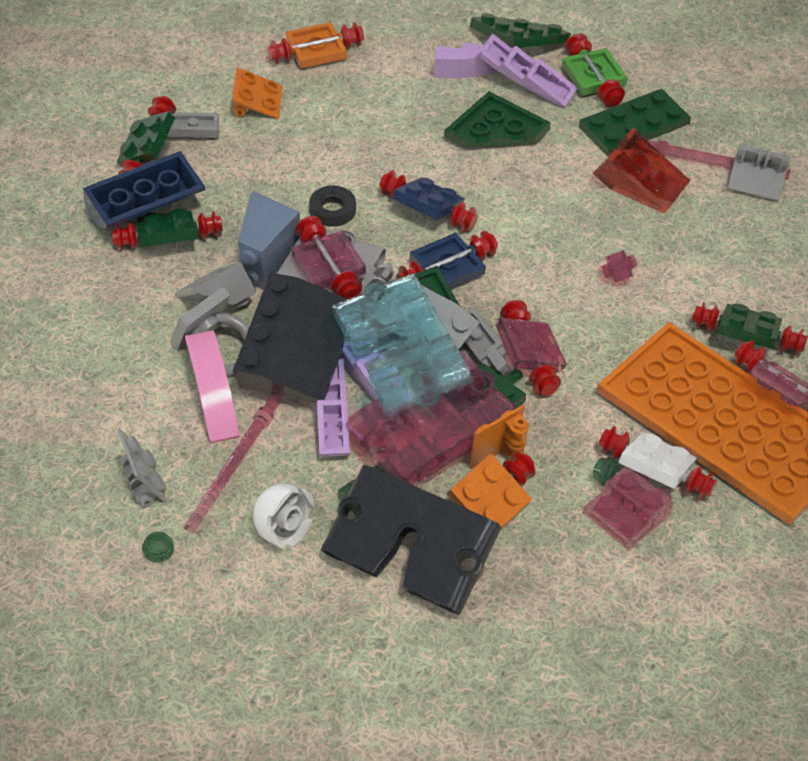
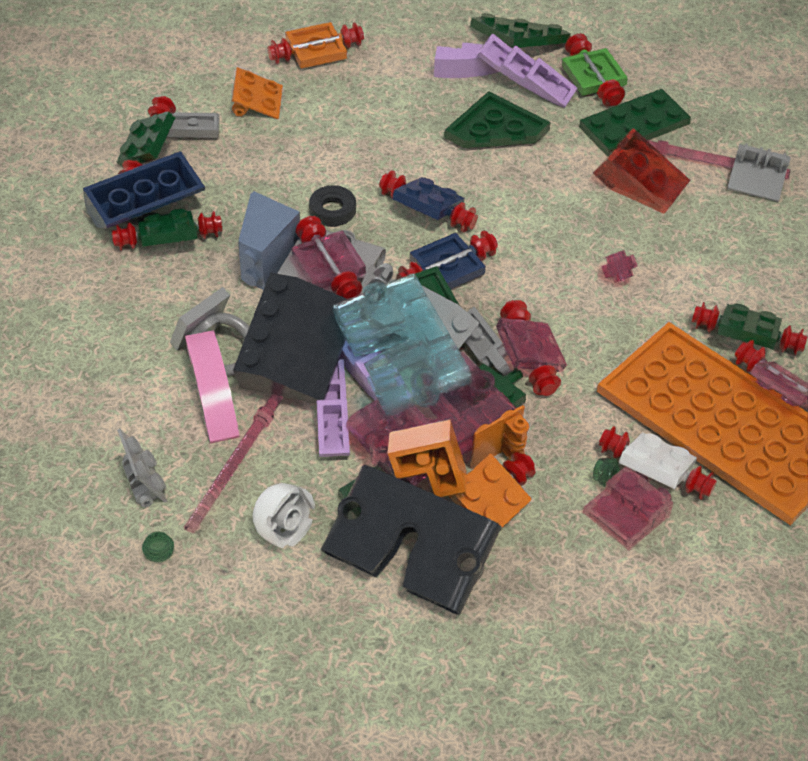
(231, 277): light grey slope -> none
(430, 451): none -> orange brick

